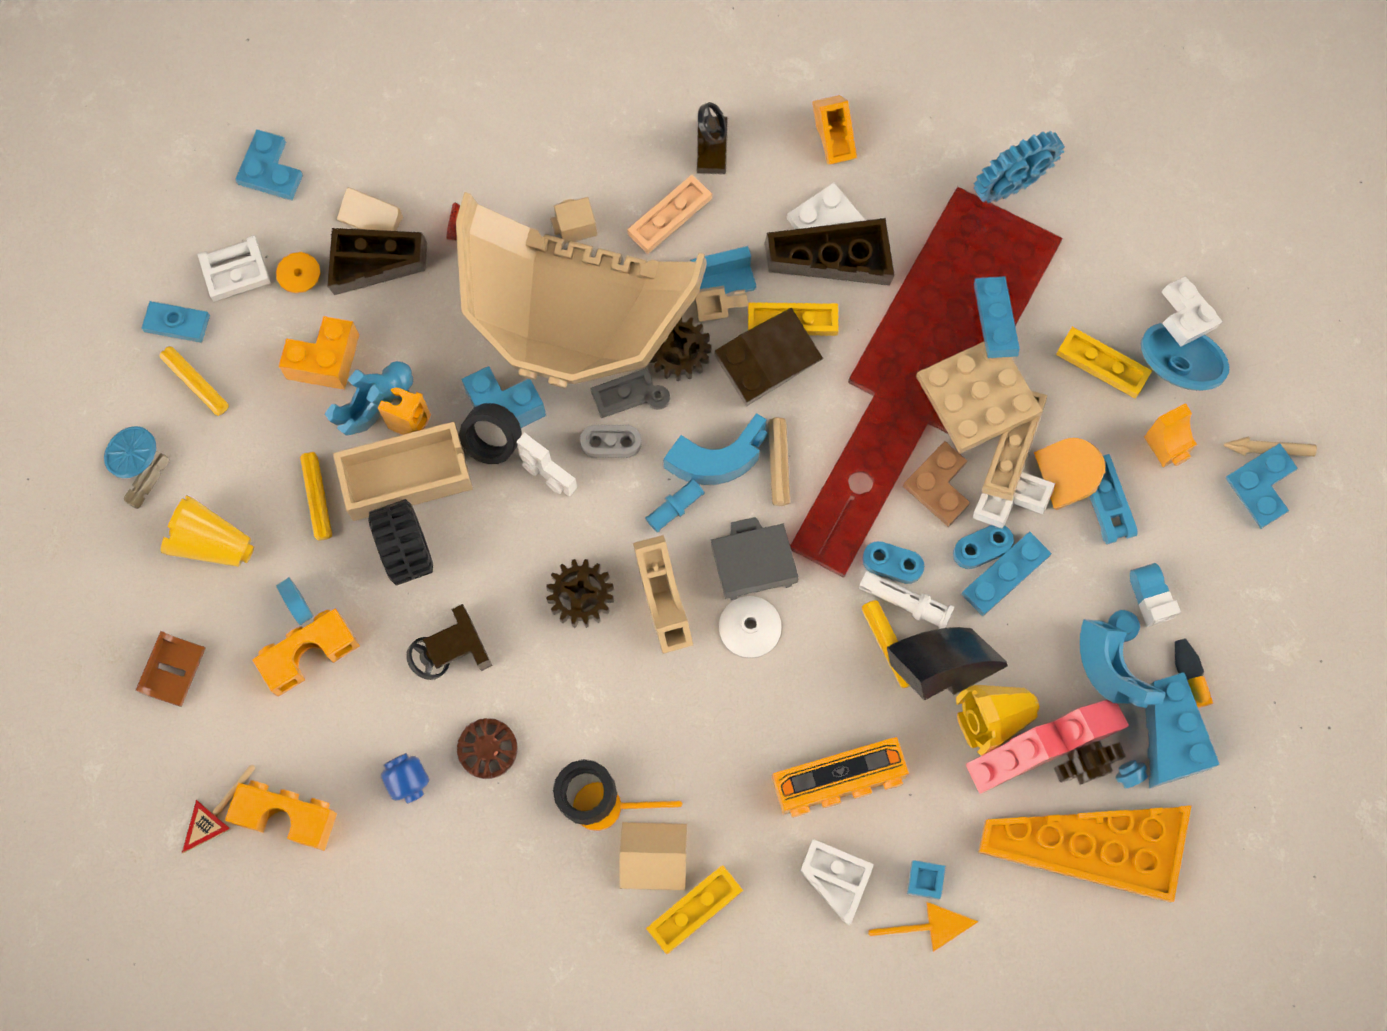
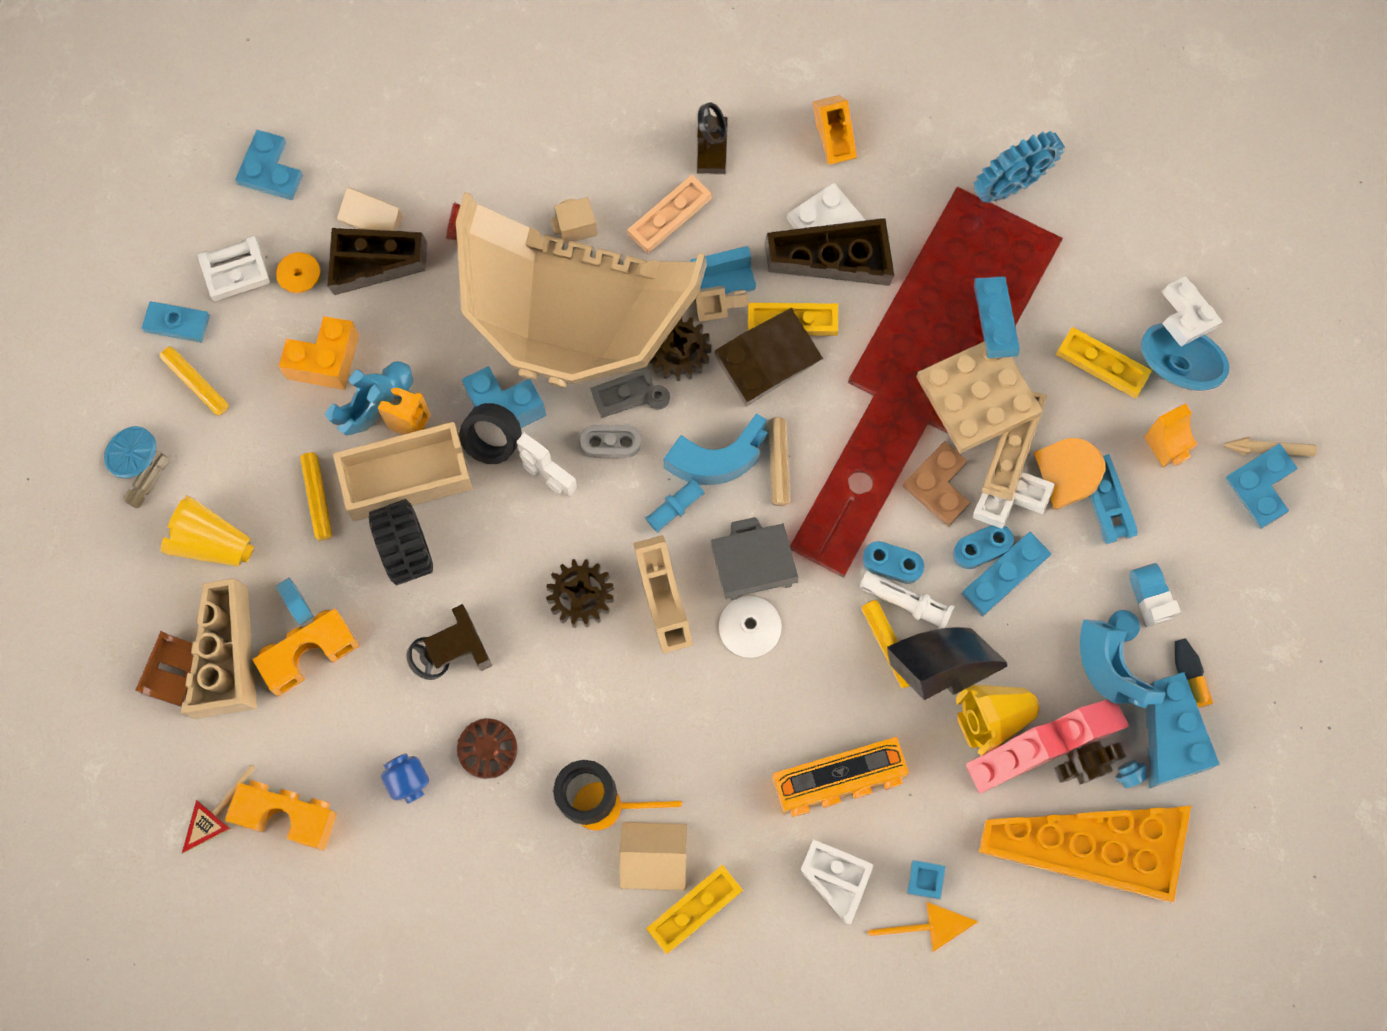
(222, 654): none -> tan wedge

